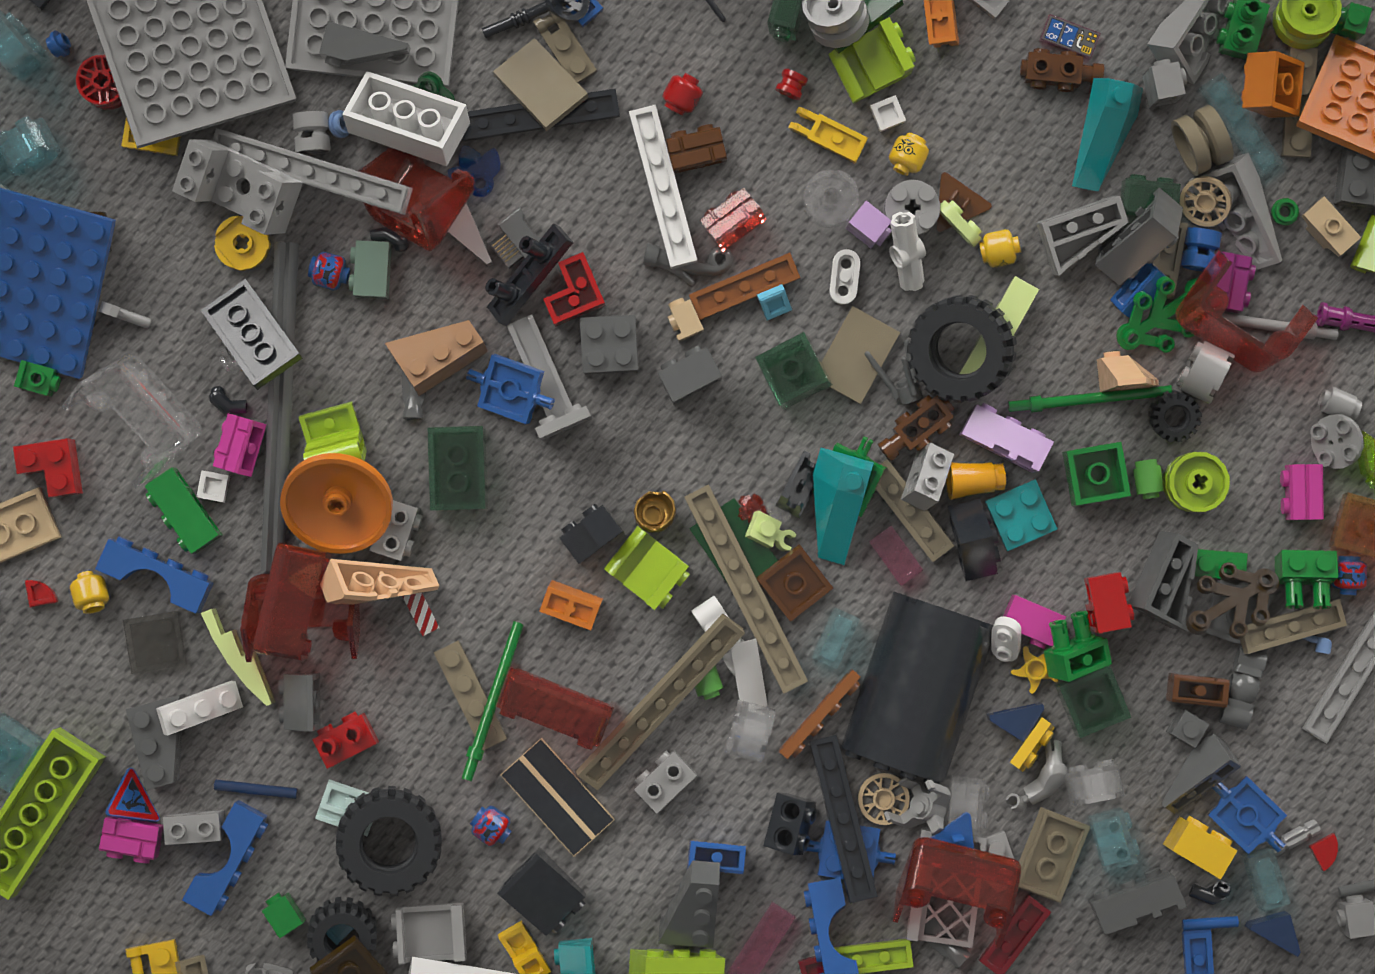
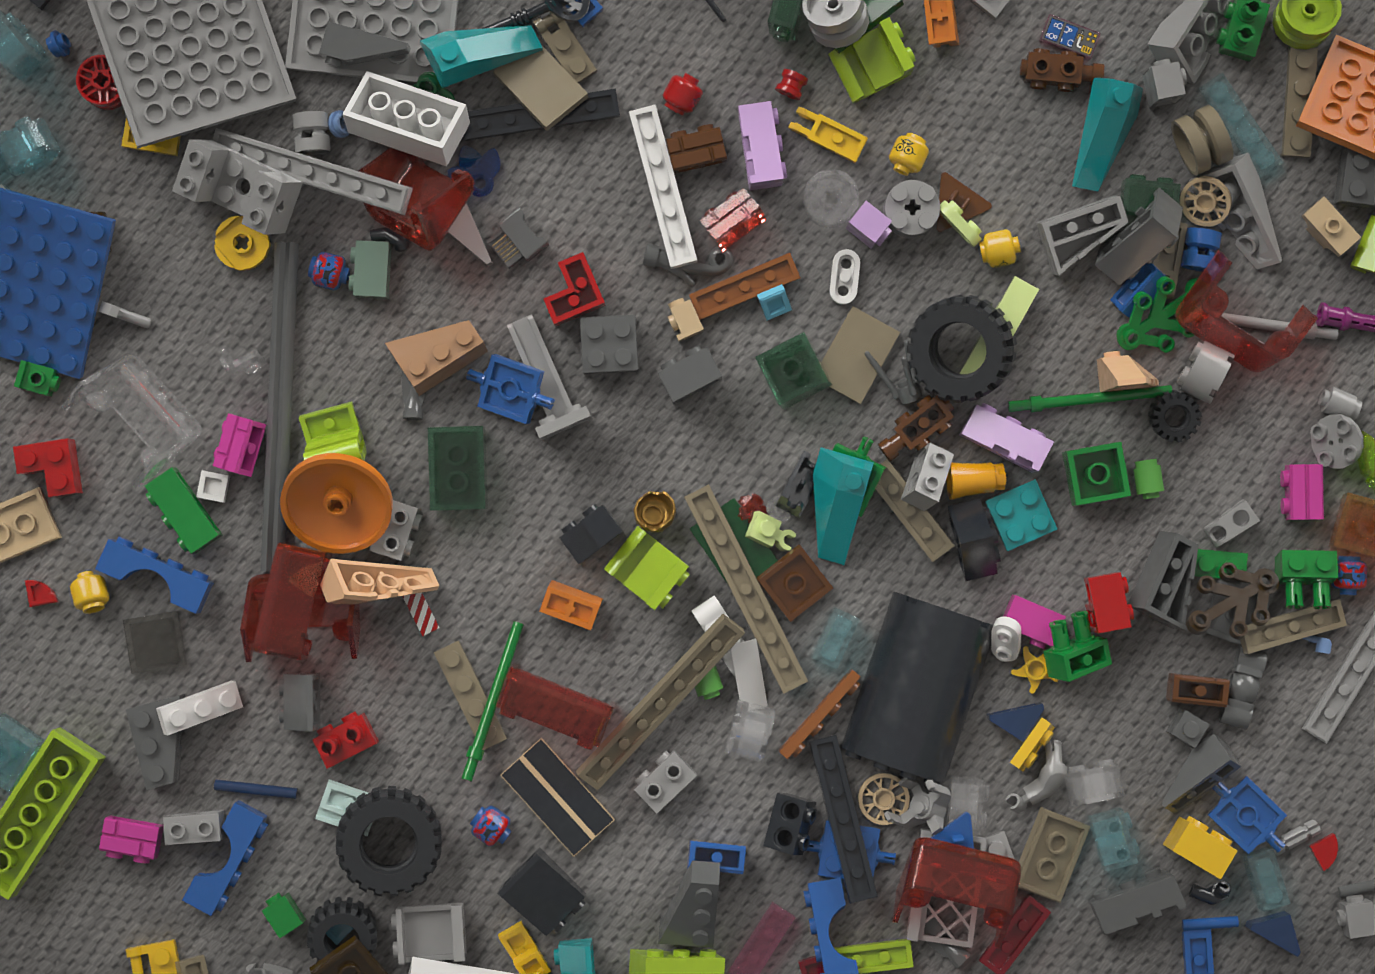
(132, 800): piece -> none
(224, 404): black arm -> none
(231, 648): yellowish green slope -> none
(251, 334): plate -> none
(474, 51): none -> teal wedge
(541, 259): black plate -> none
(761, 145): none -> lavender wedge
(887, 113): white plate -> none
(896, 555): clear pink plate -> none
(907, 251): white piece -> none
(1093, 702): clear green brick -> none
(1212, 480): lime wheel -> none
(1231, 523): none -> light grey leg
(1236, 282): magenta brick -> none
(1273, 84): orange brick -> none
(1290, 205): green plate -> none
(1353, 21): green brick -> none

